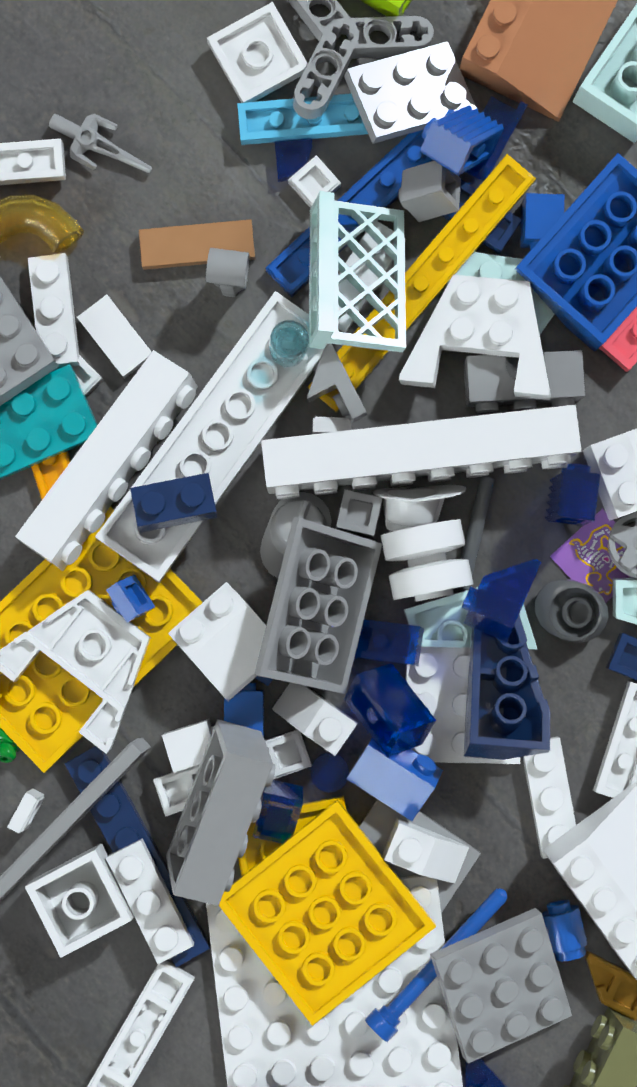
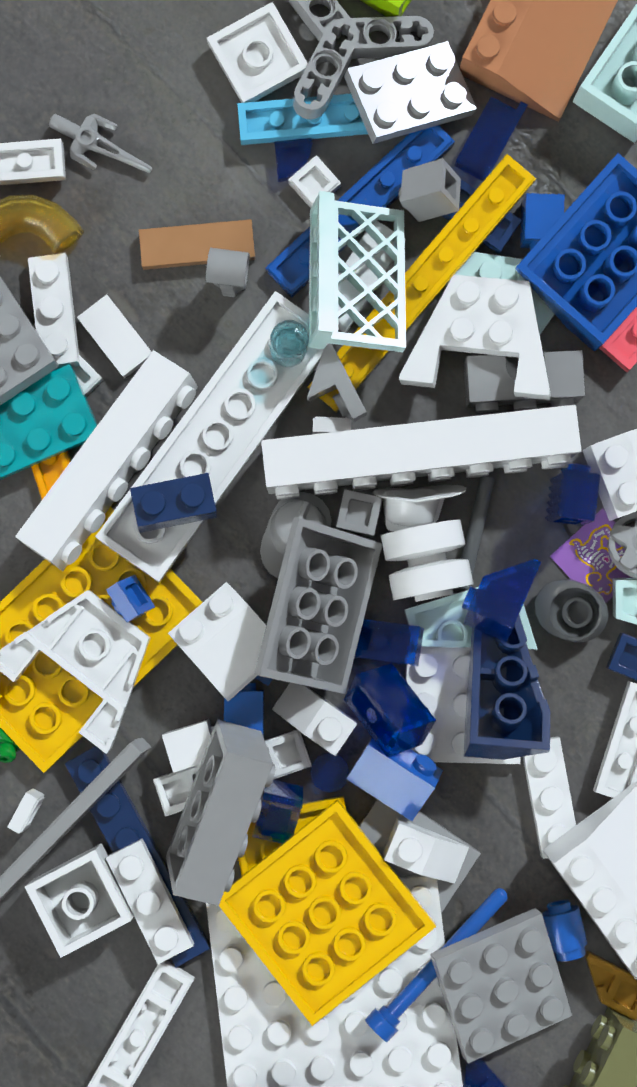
(461, 139): blue brick -> none

